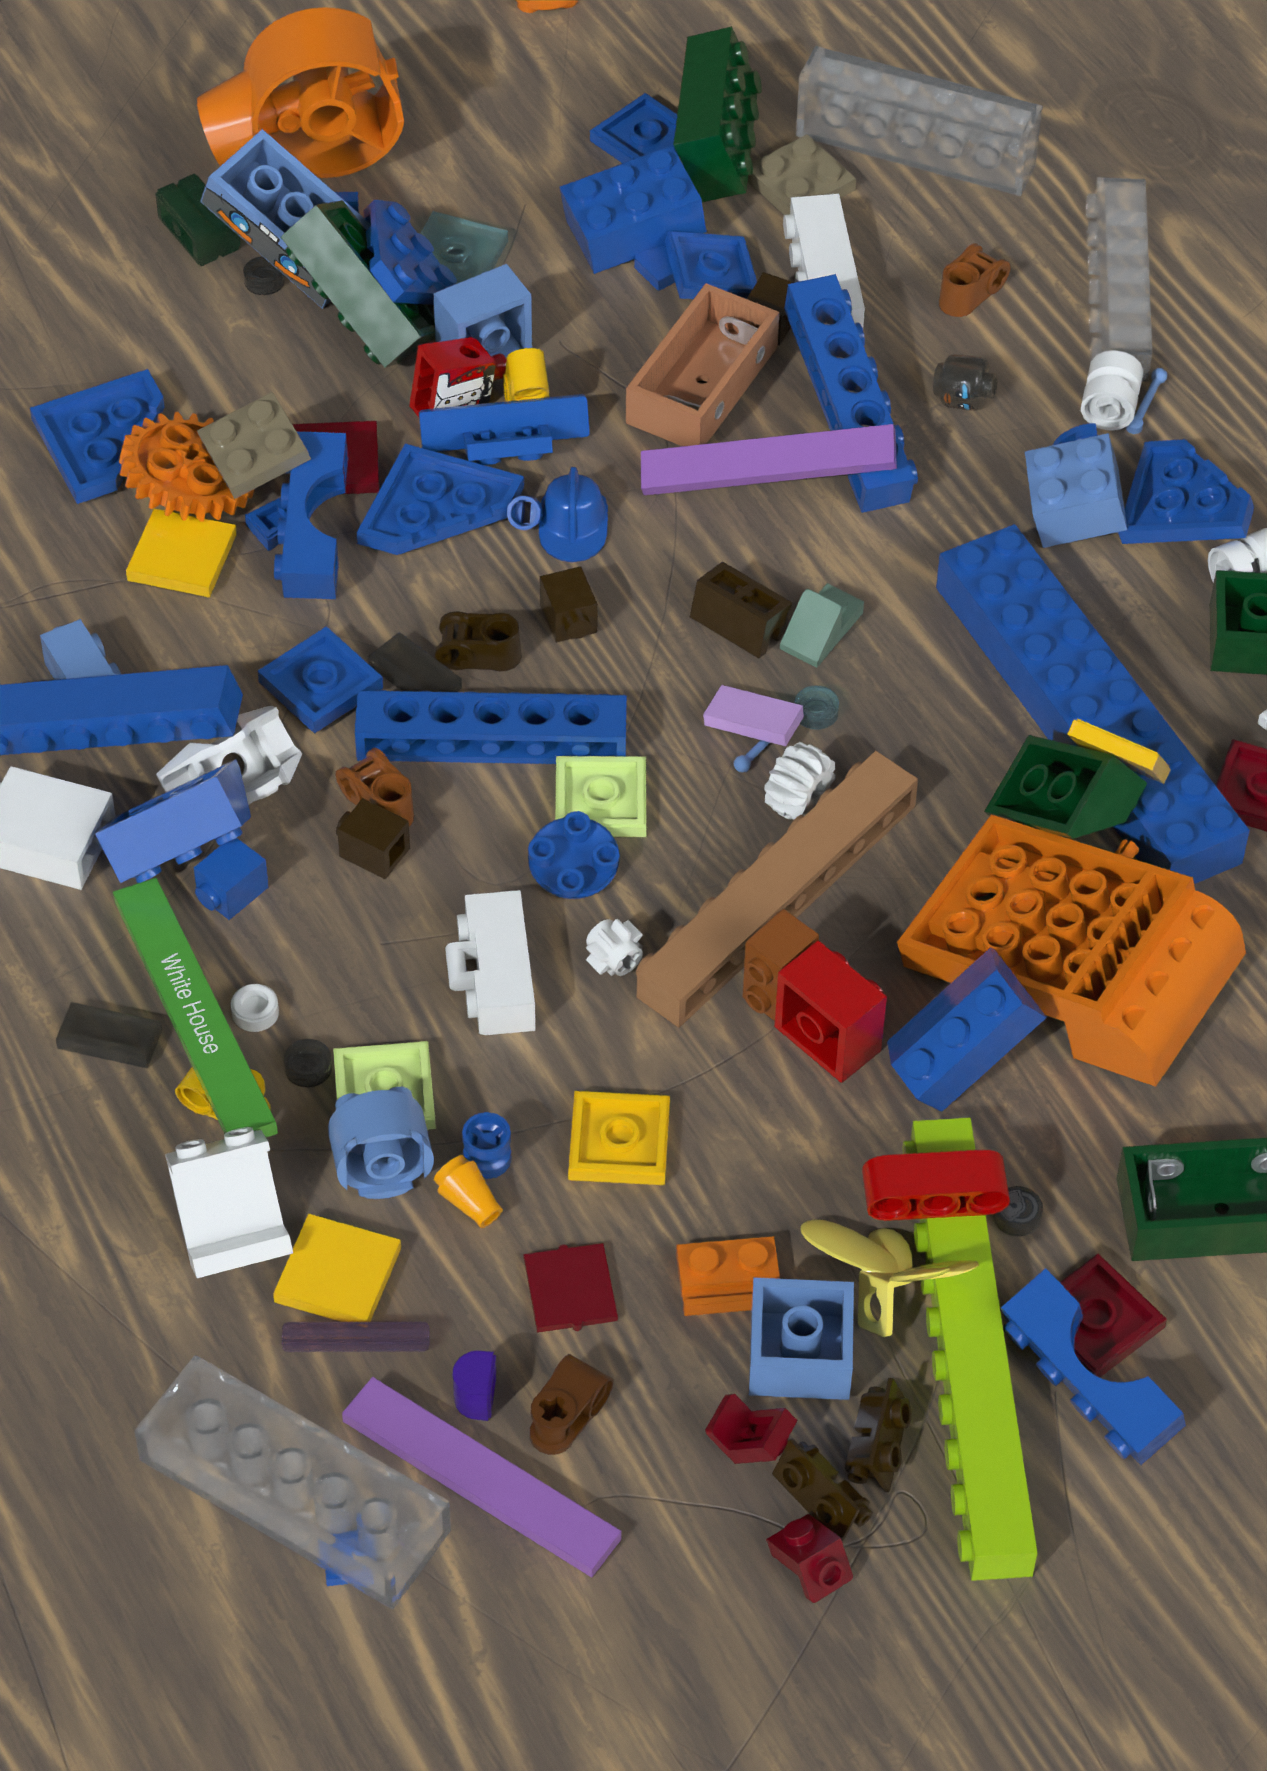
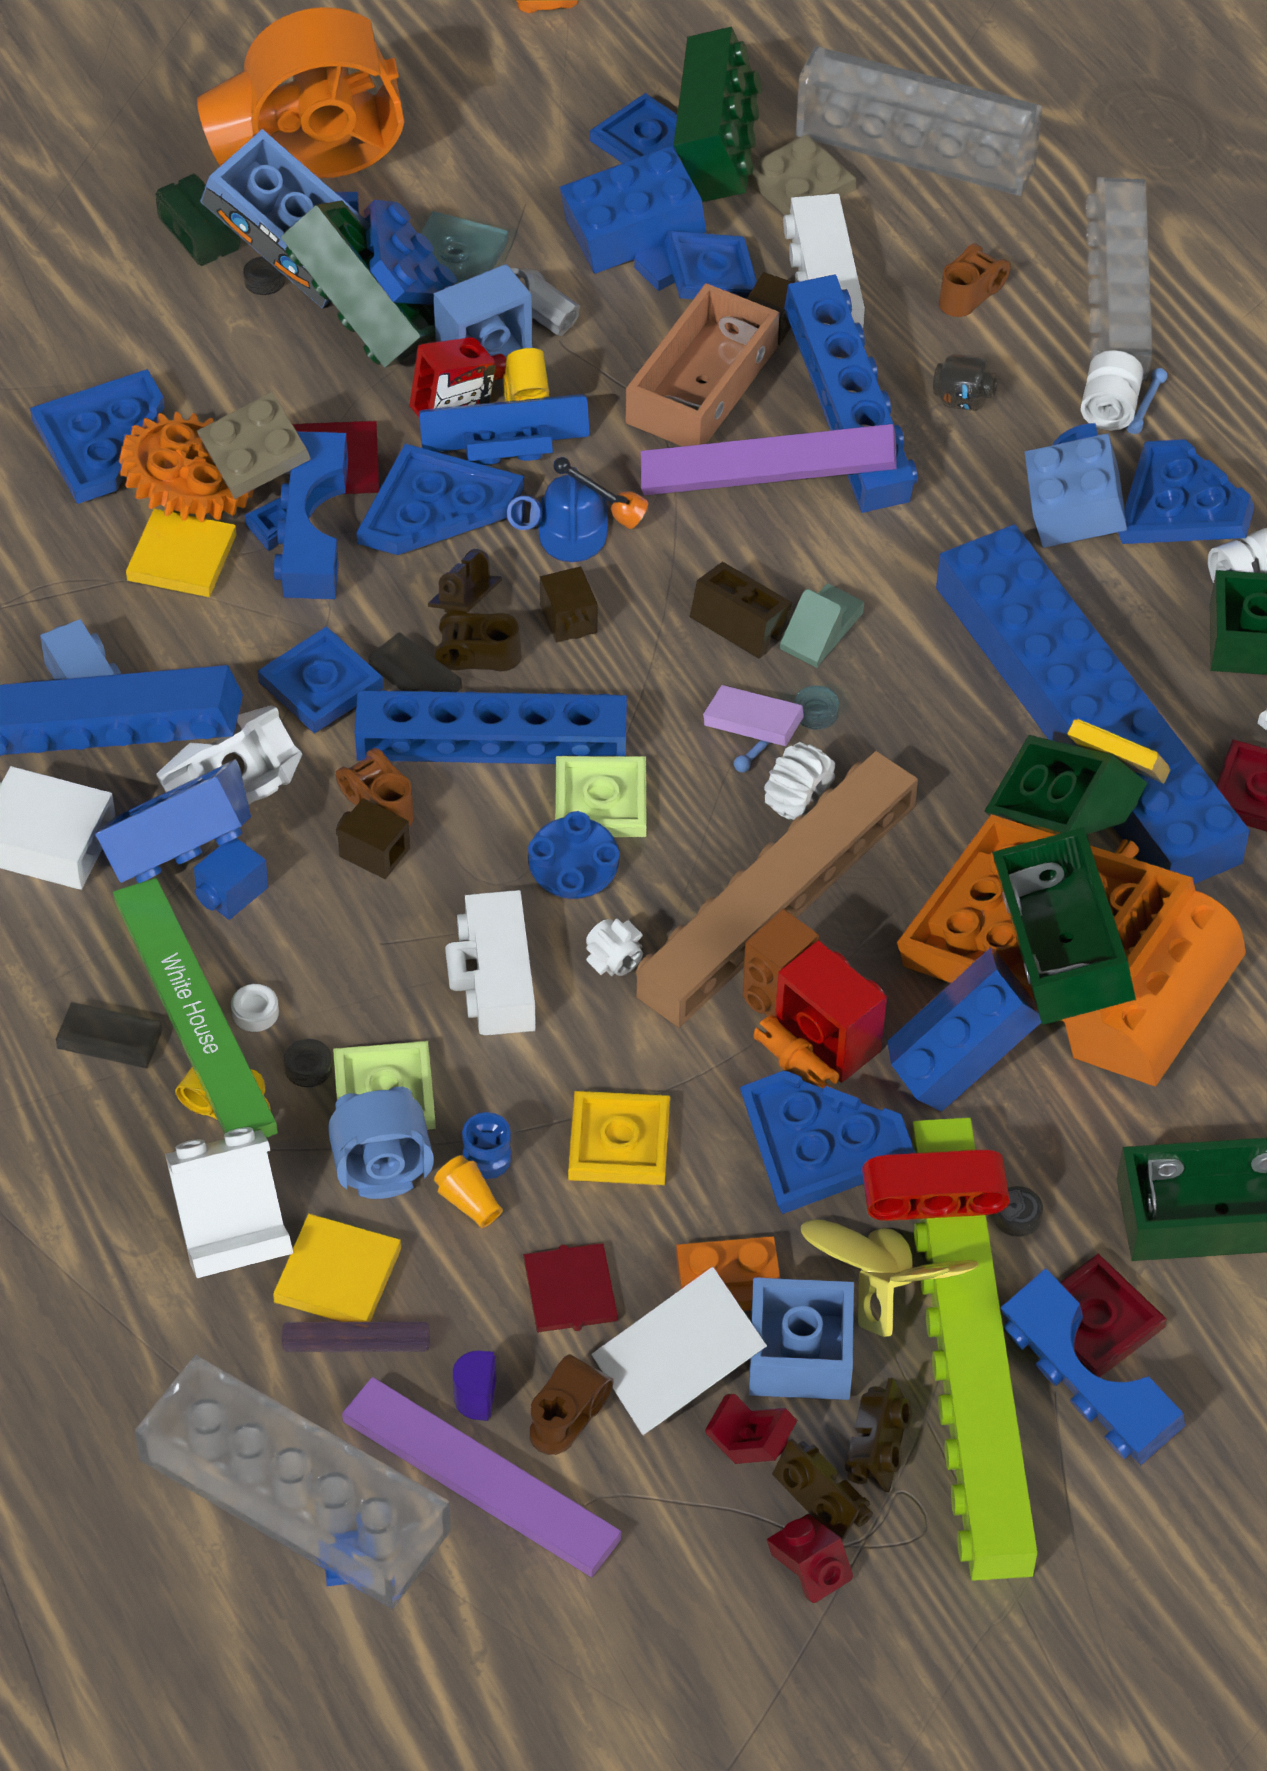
(465, 583): none -> dark brown hinge
(549, 304): none -> light grey piece
(626, 506): none -> hinge
(678, 1350): none -> white sticker
(794, 1053): none -> orange pin
(817, 1137): none -> blue plate
(1057, 896): none -> dark green piece

